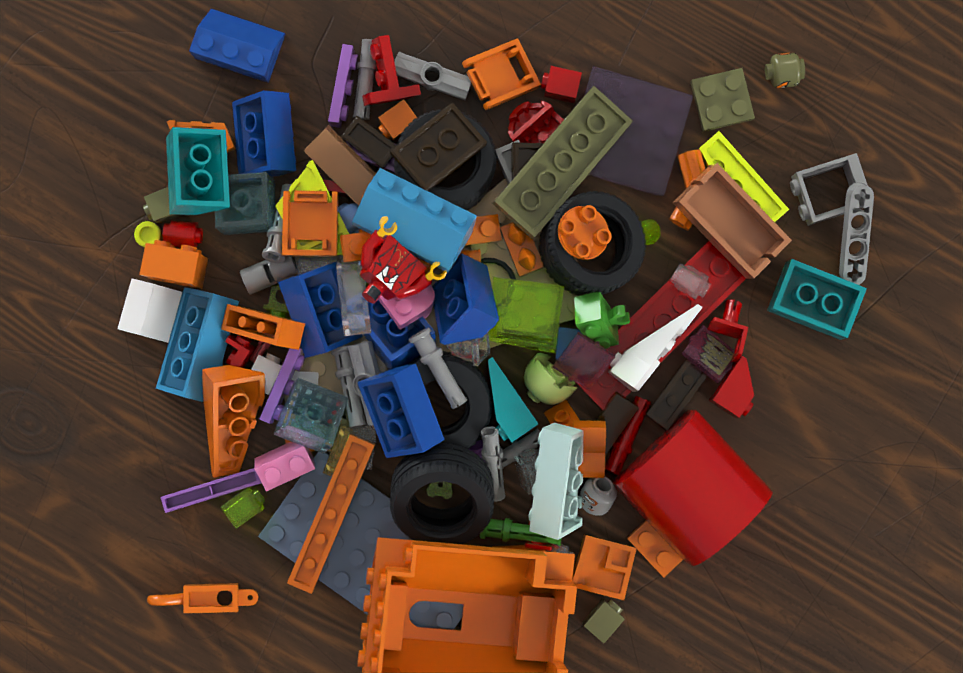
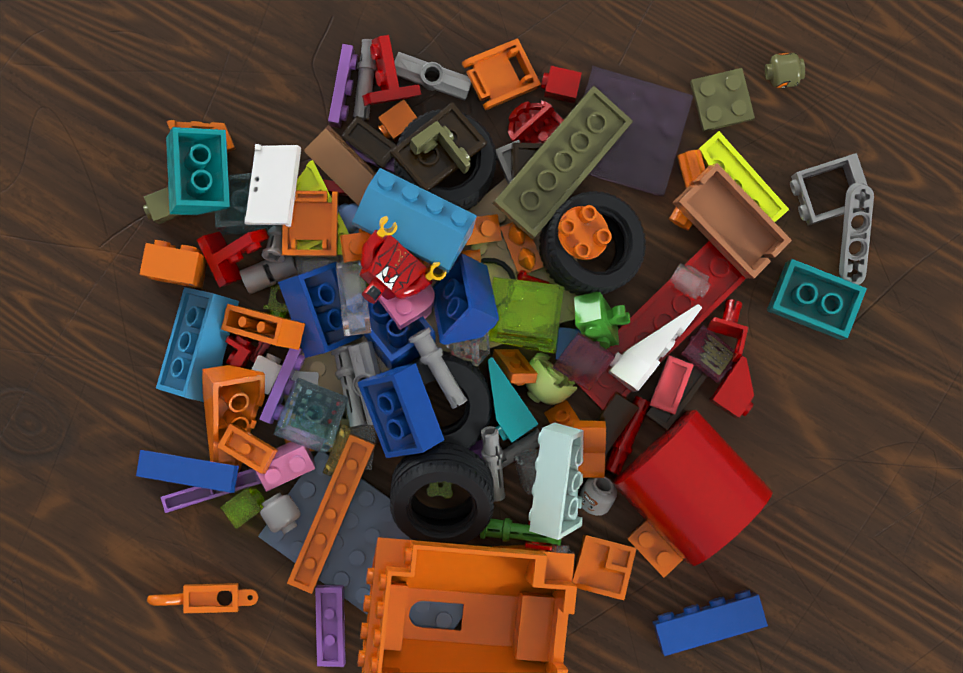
(147, 233): neon yellow tile -> none
(150, 310): white slope -> none
(182, 233): red brick -> none
(187, 471): none -> blue tile
(223, 257): none -> red bracket
(237, 45): blue slope -> none
(247, 448): none -> orange plate
(264, 133): blue slope -> none
(274, 194): none -> white door
(280, 513): none -> light grey head
(330, 625): none -> medium lavender plate
(426, 141): none -> olive bracket
(515, 366): none -> orange plate
(522, 275): none -> red piece
(604, 619): olive brick -> none
(651, 231): clear neon green plate -> none
(671, 385): none -> coral tile
(709, 623): none -> blue brick

